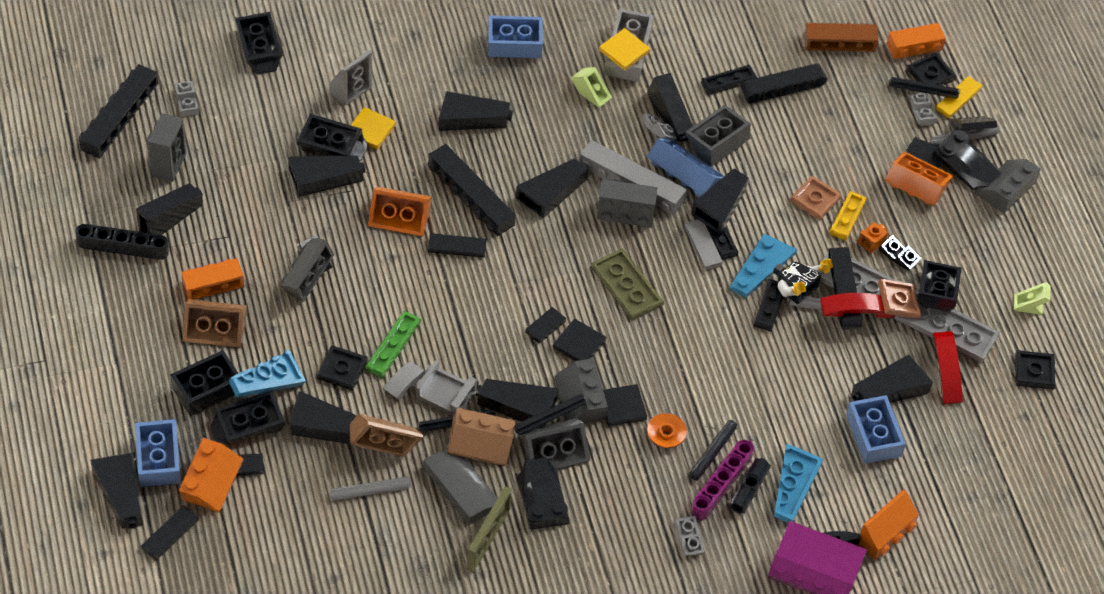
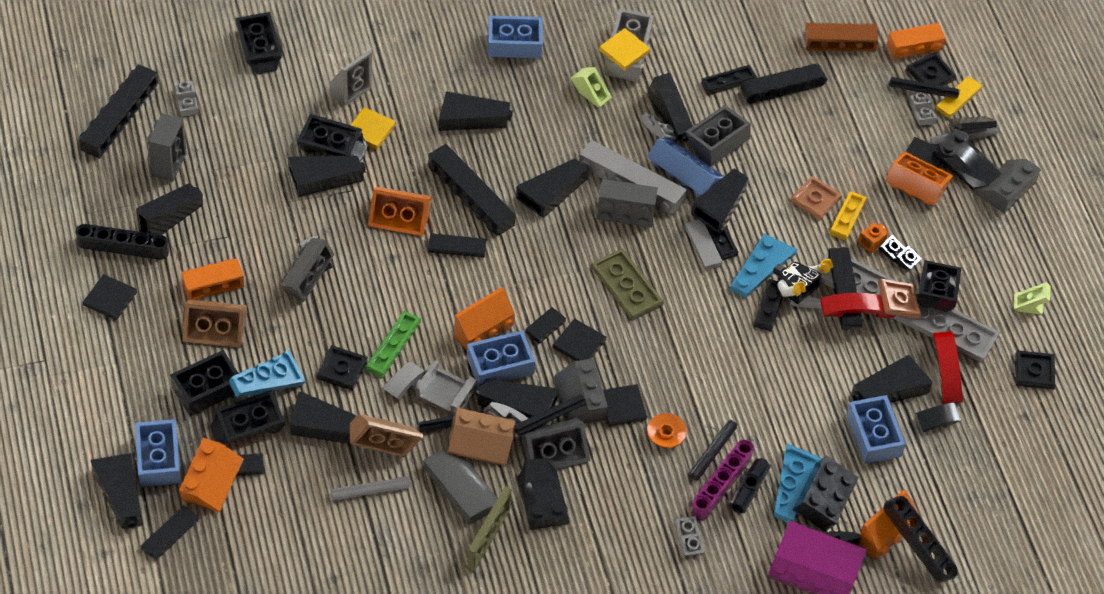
(110, 297): none -> black tile
(484, 318): none -> orange slope
(501, 358): none -> medium blue brick
(504, 412): none -> light grey slope
(825, 493): none -> black brick
(929, 541): none -> black beam
(938, 416): none -> black slope

